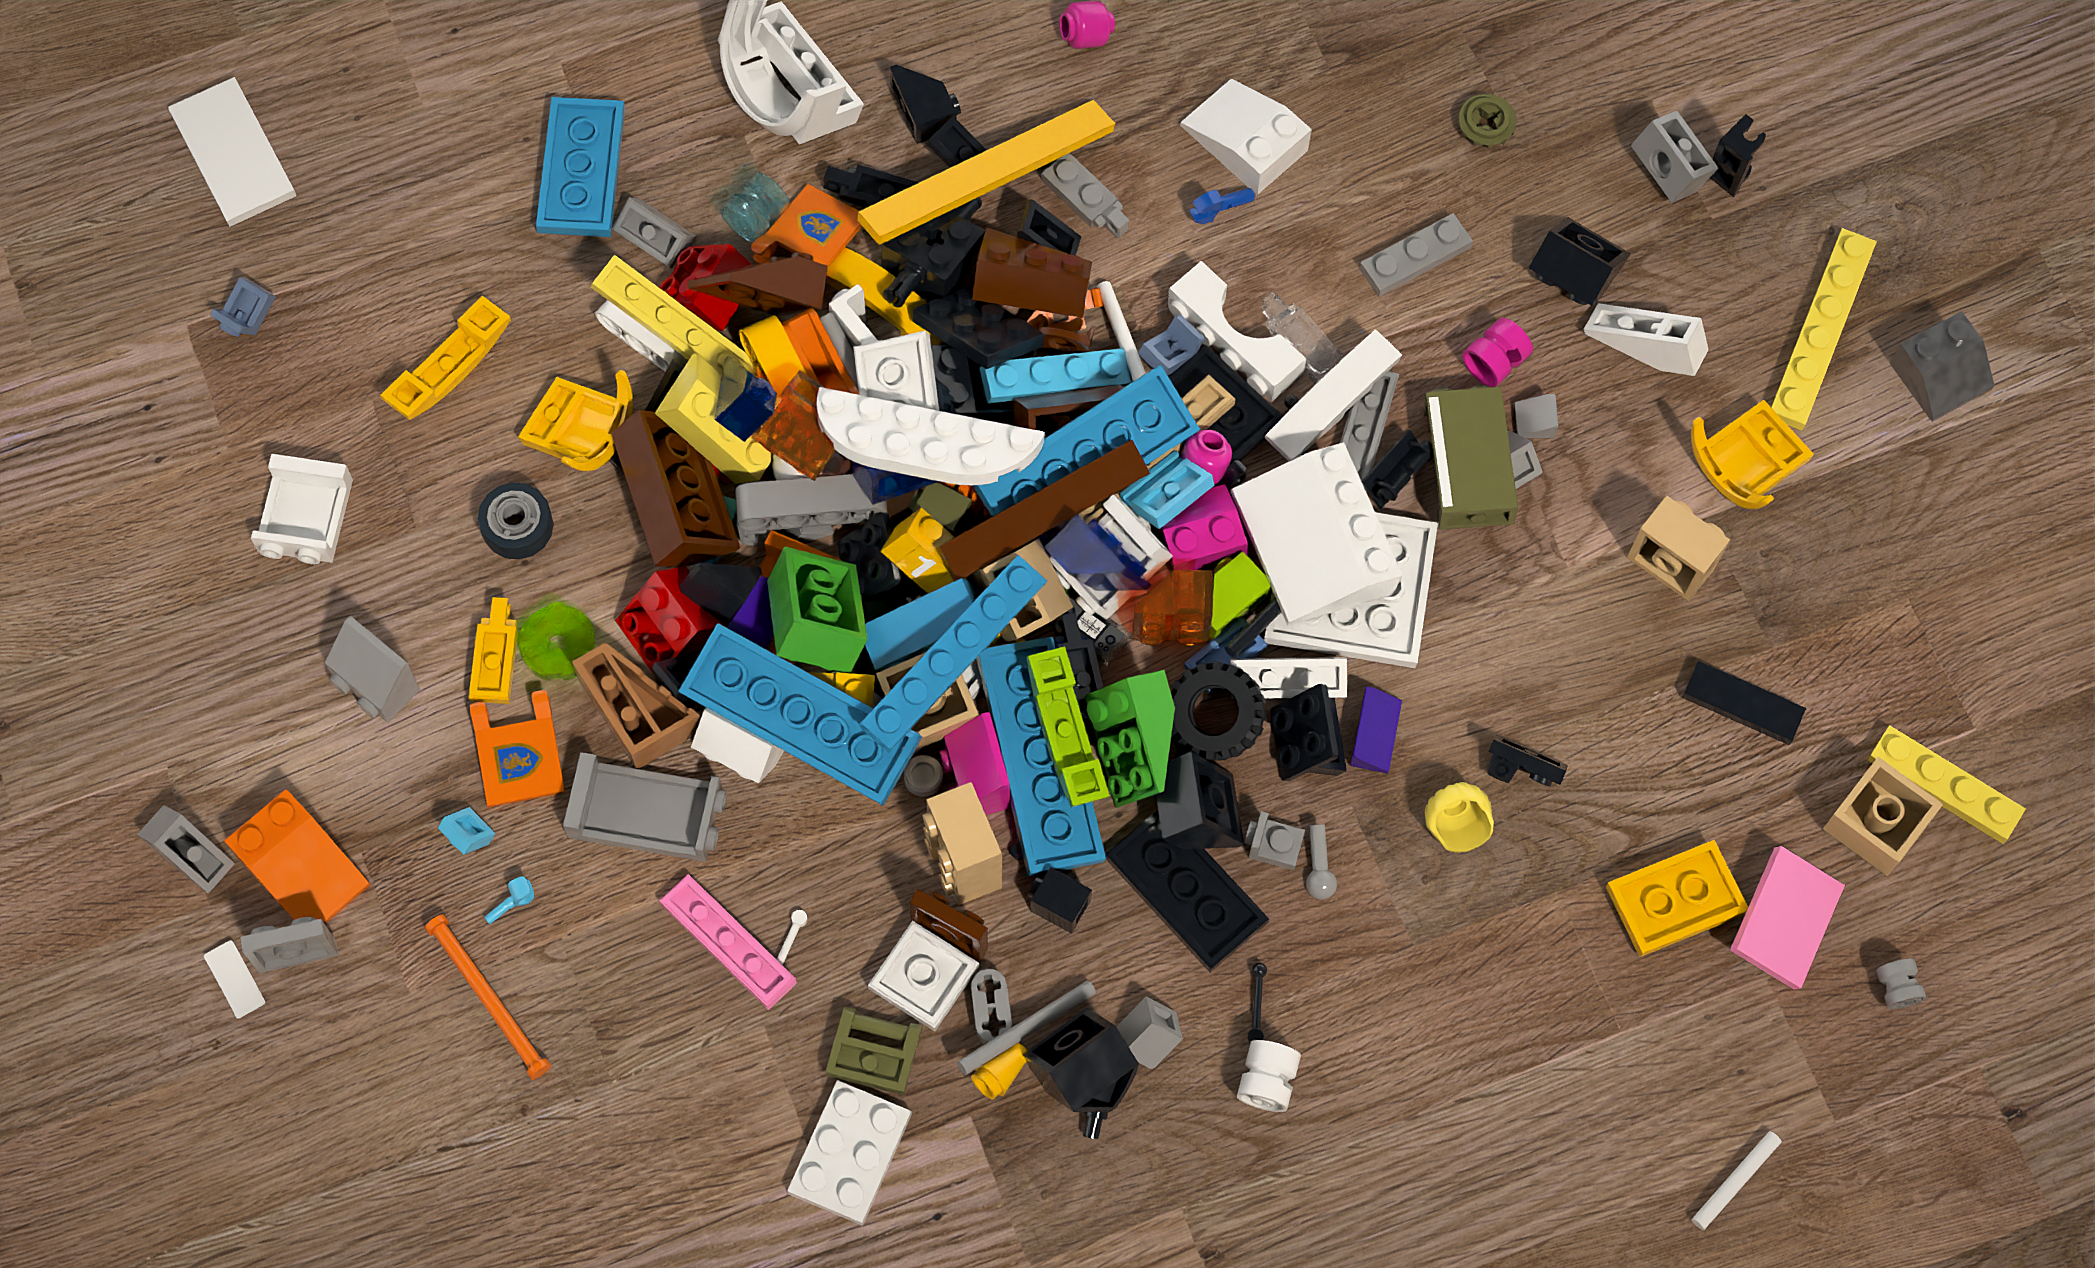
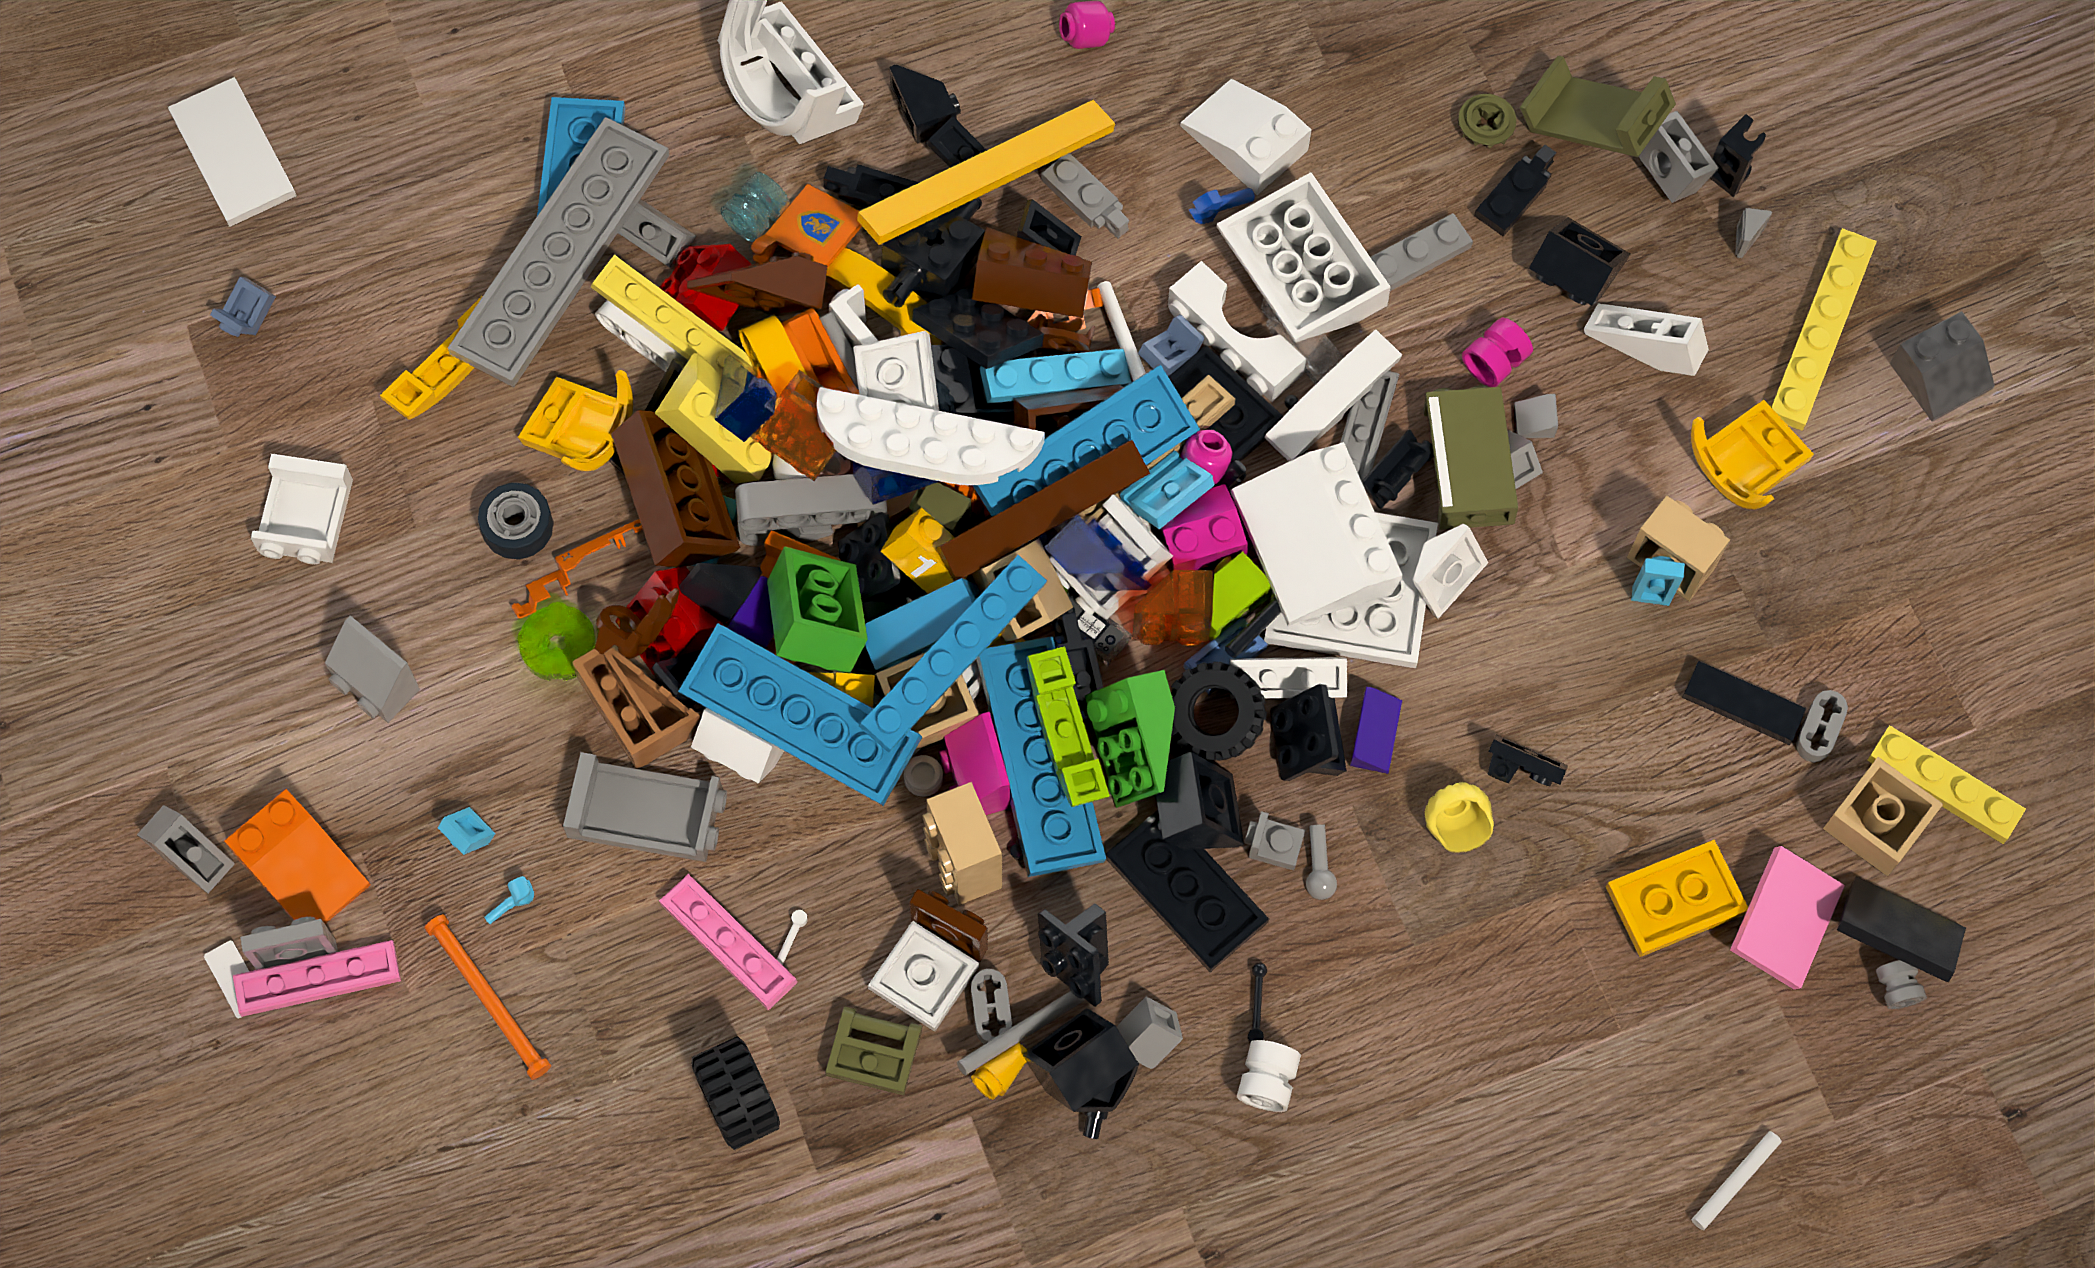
(316, 978): none -> bright pink tile
(494, 655): yellow hinge -> none
(518, 758): orange flag -> none
(536, 588): none -> orange piece
(558, 252): none -> light grey plate
(633, 634): none -> reddish brown hair
(735, 1093): none -> black tyre
(849, 1152): white plate -> none
(1059, 899): black brick -> none
(1076, 951): none -> black bracket
(1306, 260): none -> white slope
(1448, 567): none -> white slope
(1516, 191): none -> black hinge
(1595, 111): none -> olive panel
(1658, 581): none -> medium azure plate
(1750, 228): none -> light grey slope
(1829, 729): none -> light grey beam
(1901, 929): none -> black tile

